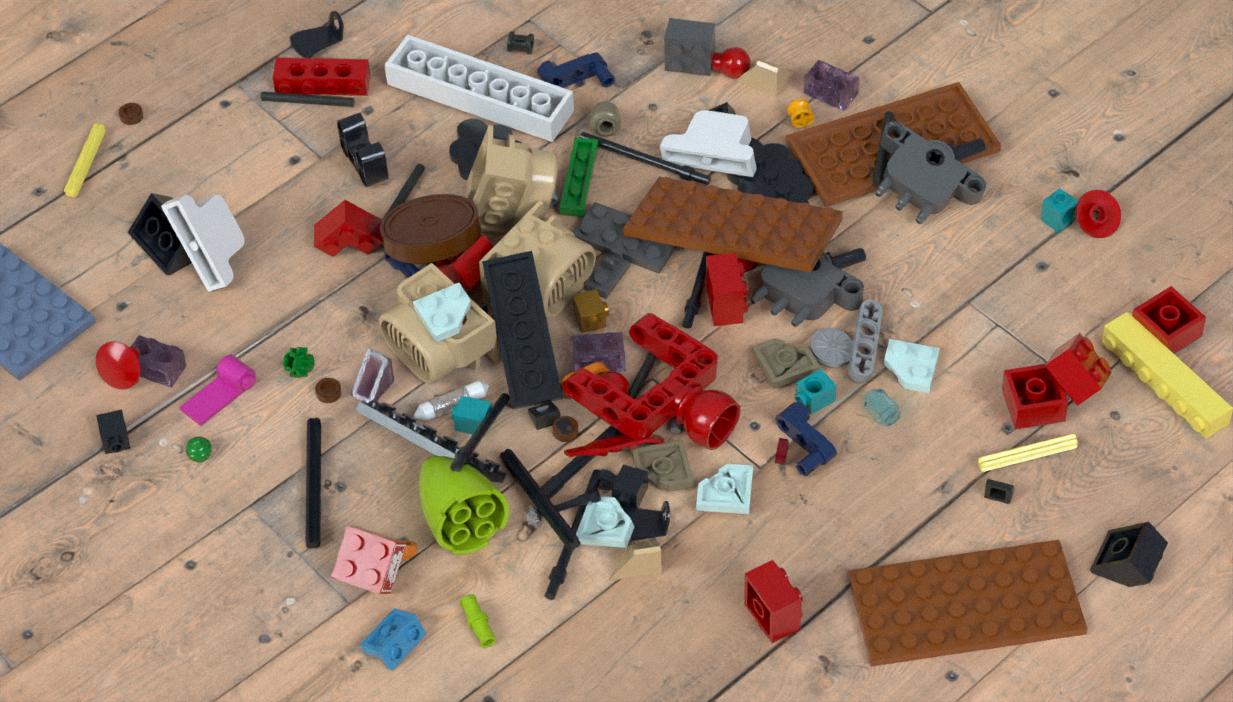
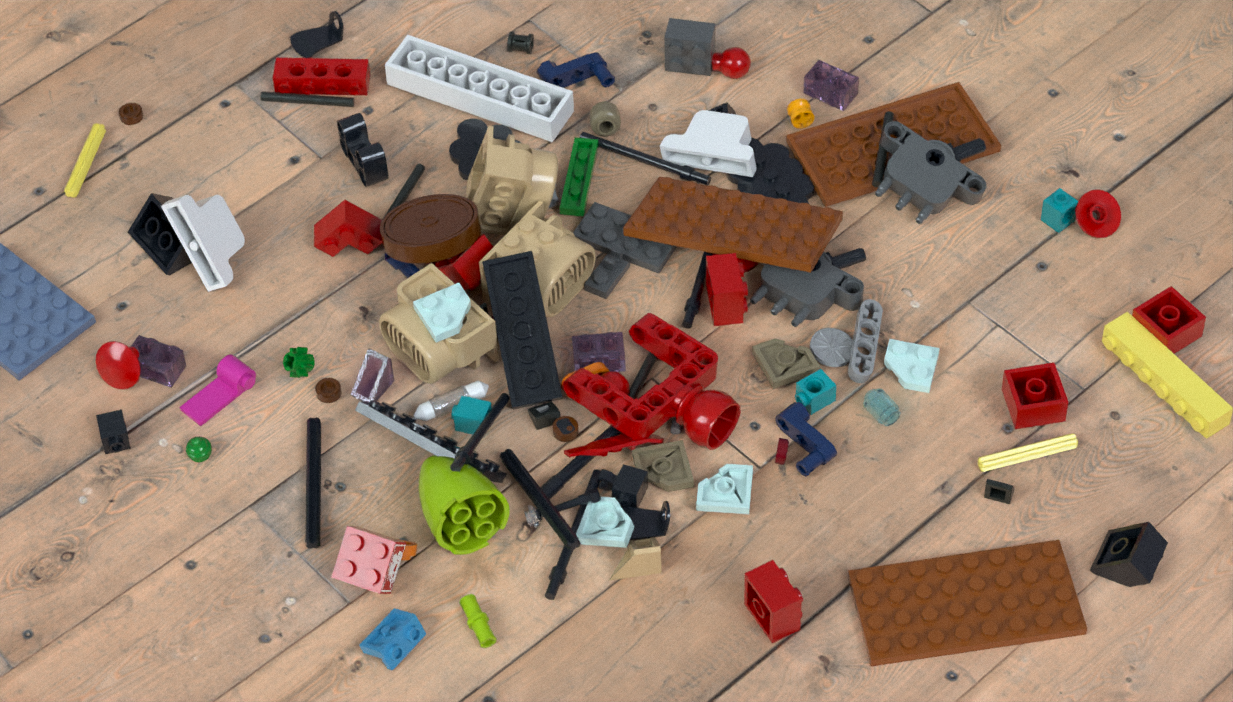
(590, 311): pearl gold brick -> none
(767, 77): tan slope -> none
(1079, 368): red brick -> none

